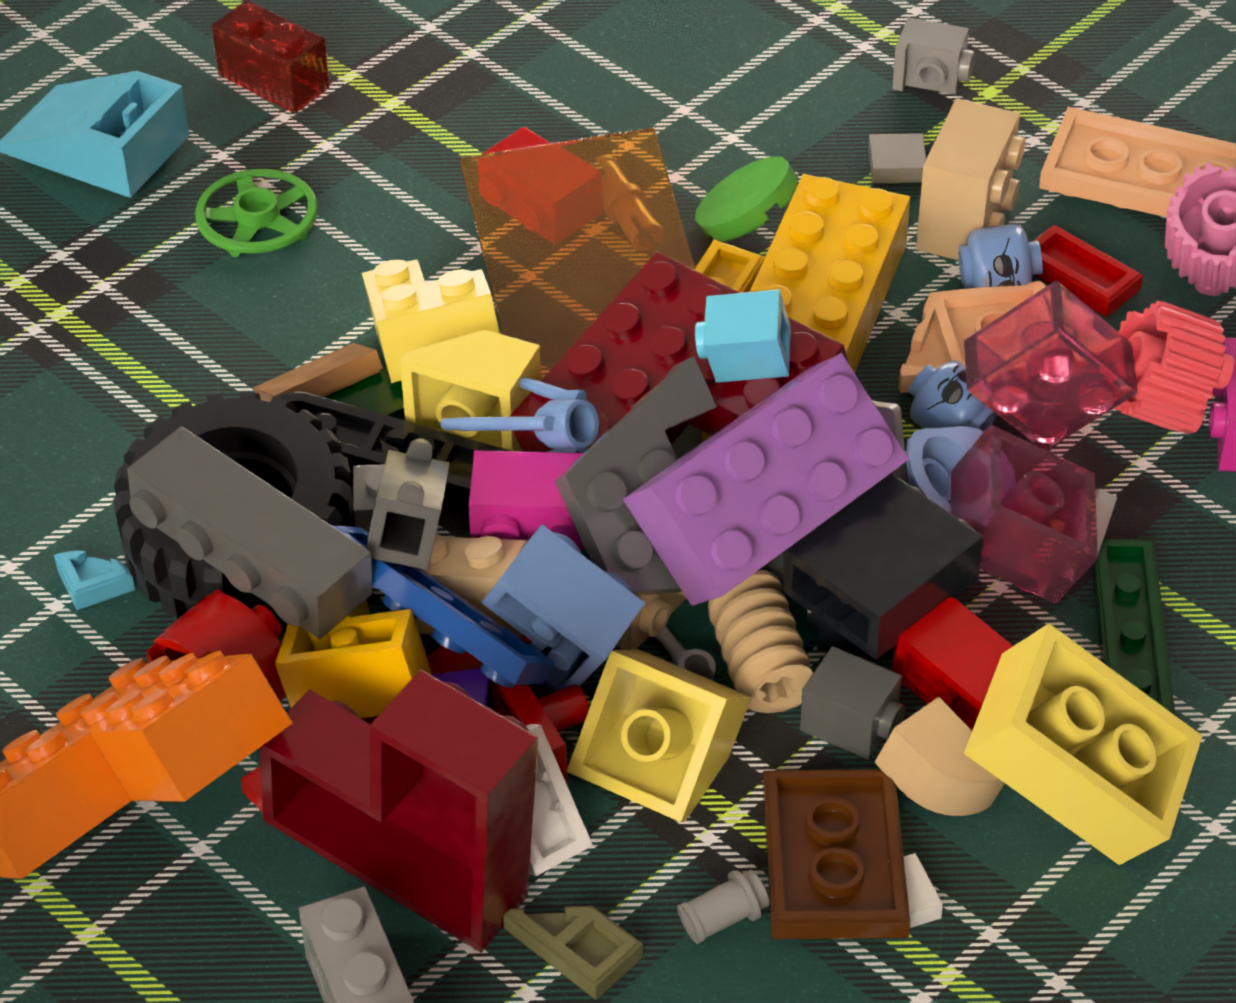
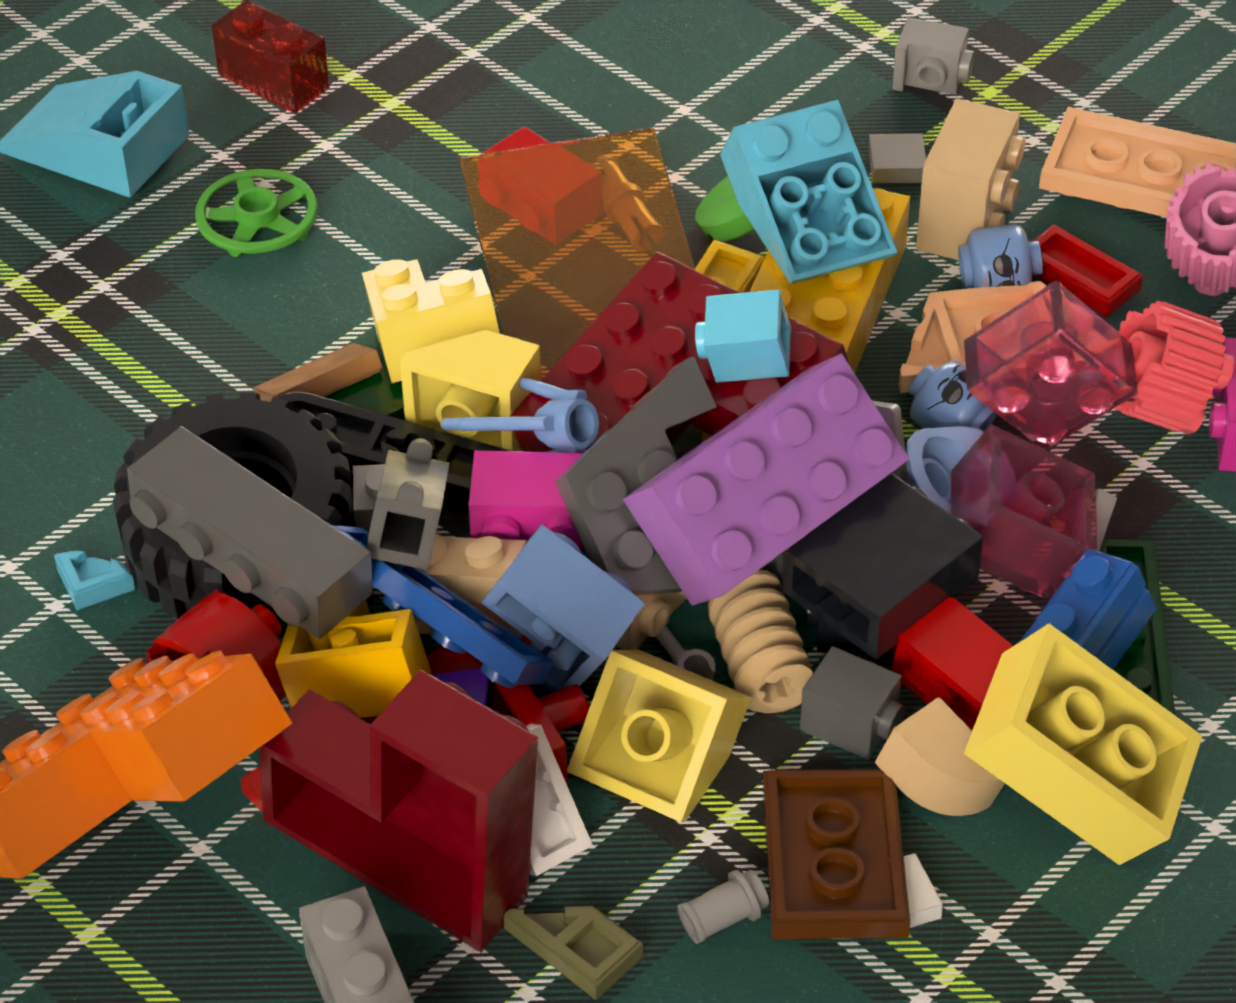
(807, 192): none -> medium azure slope
(1100, 606): none -> blue brick

